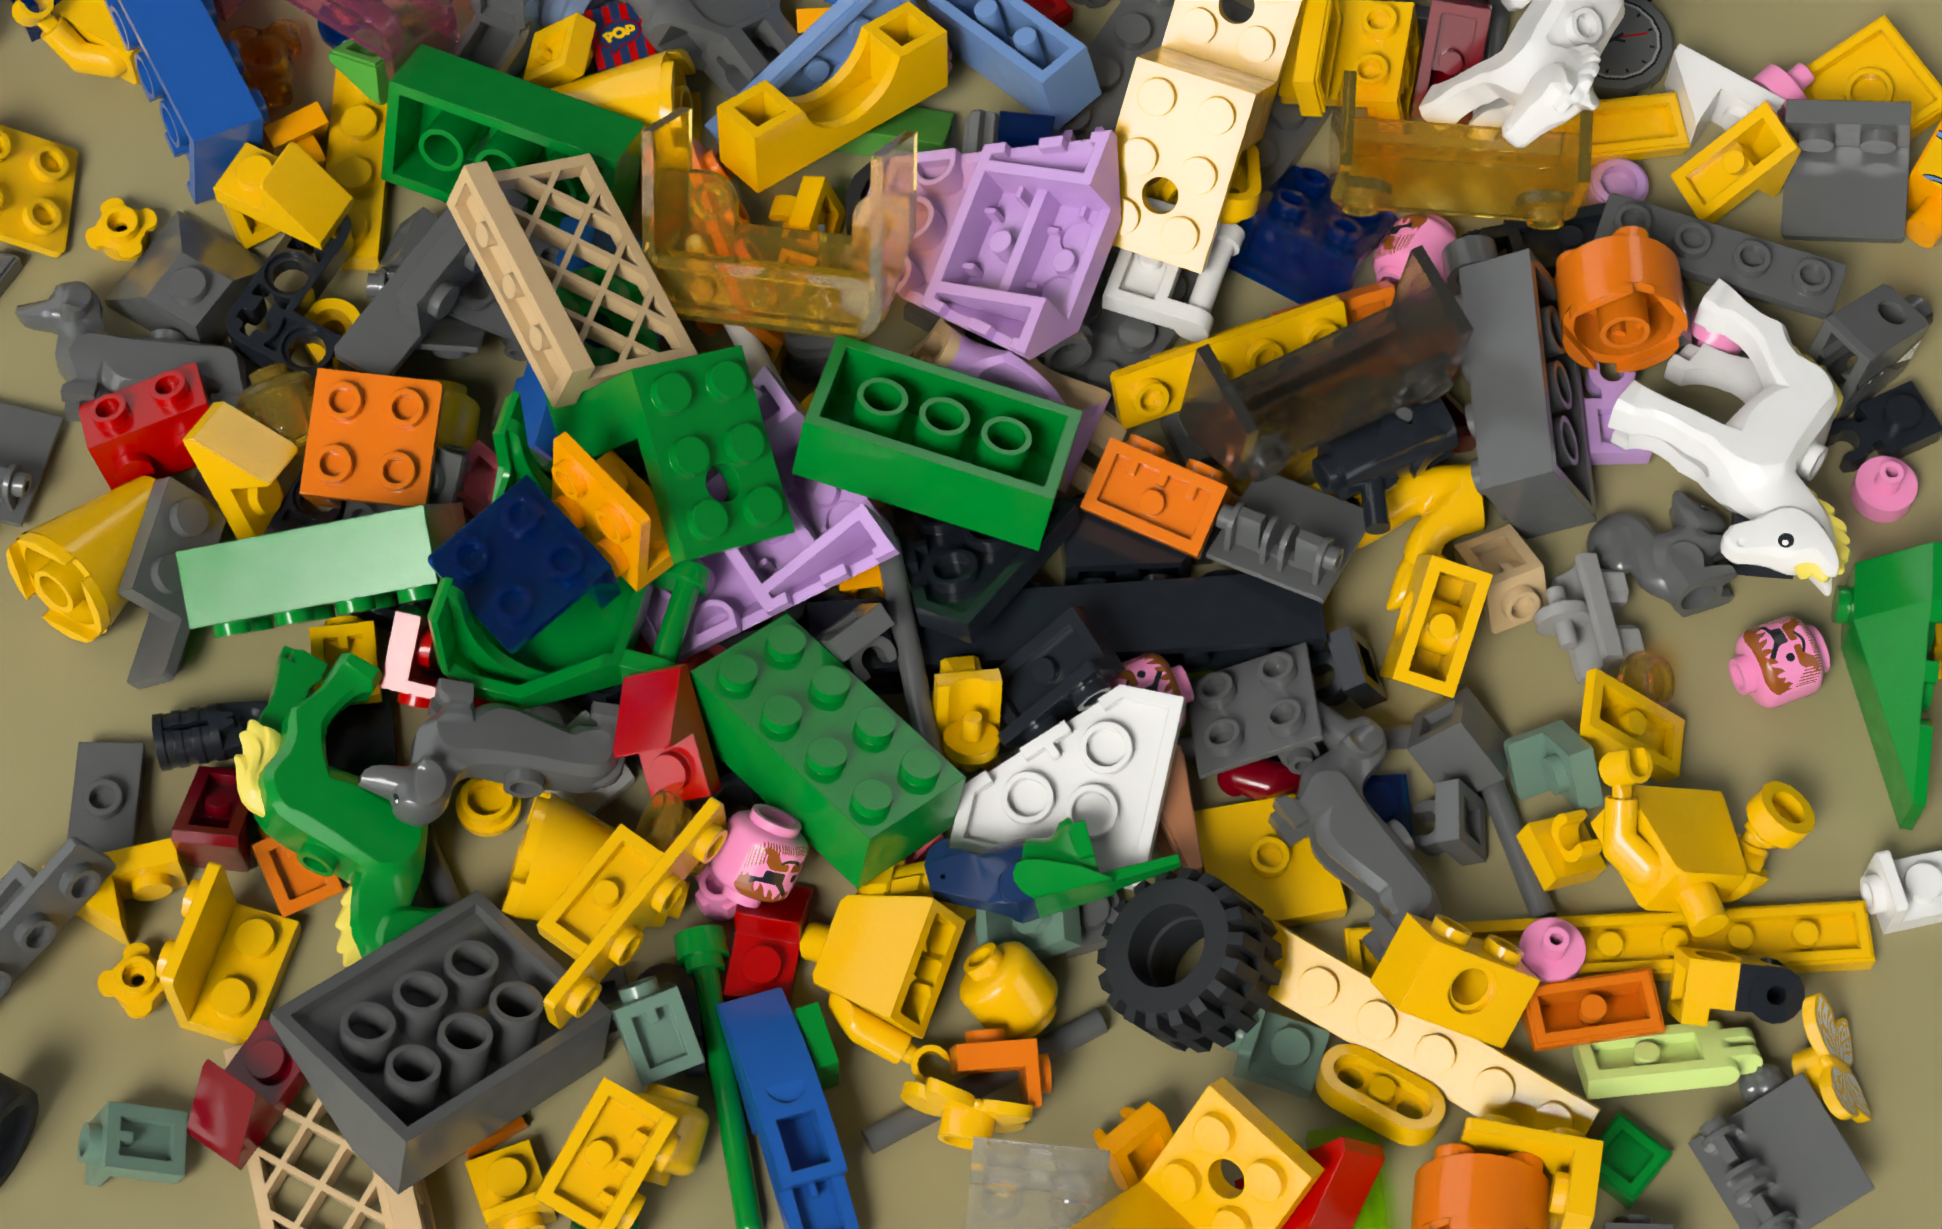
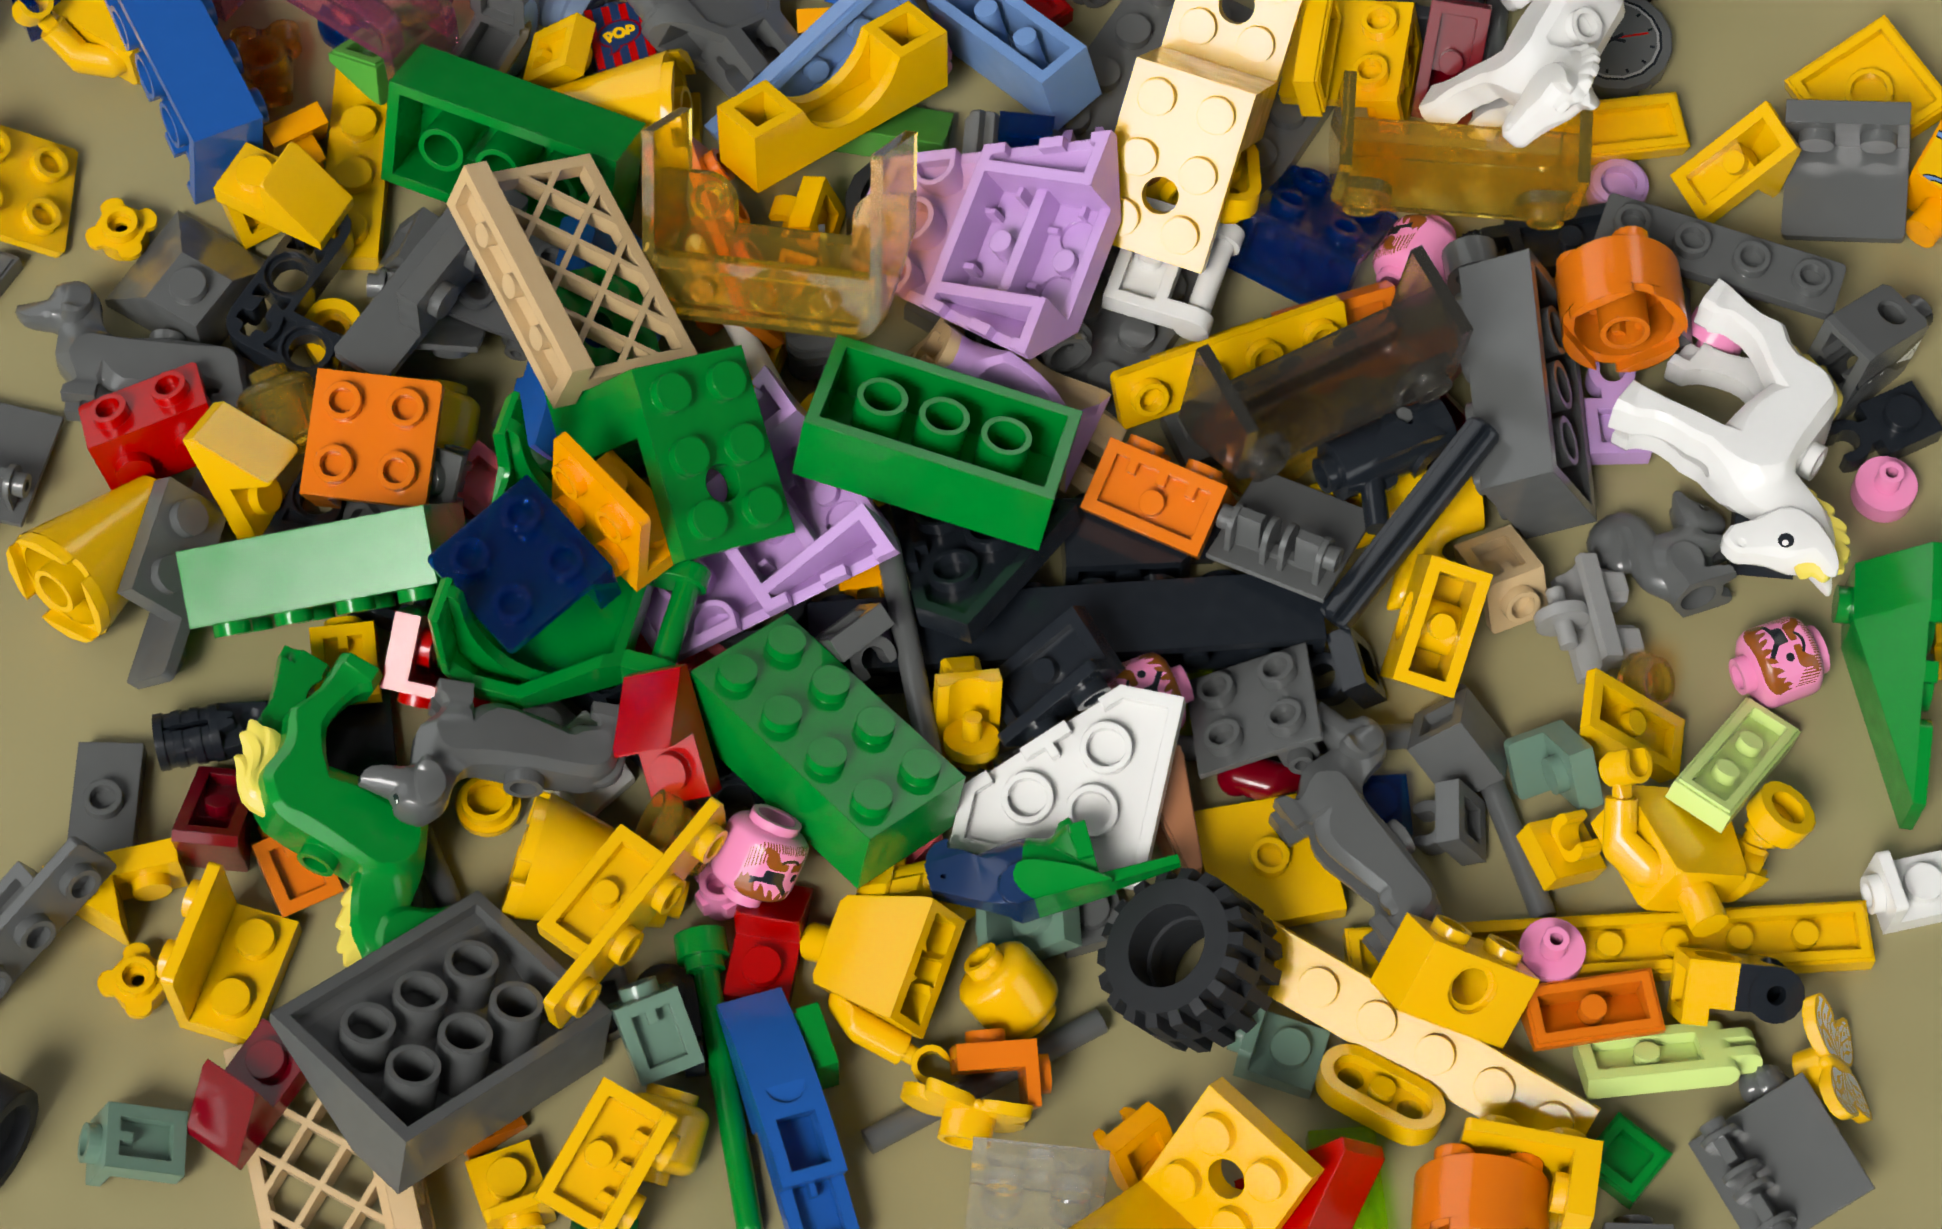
(1409, 523): none -> black axle
(1712, 93): white slope -> none
(1733, 764): none -> yellowish green tile
(1785, 85): bright pink tile -> none

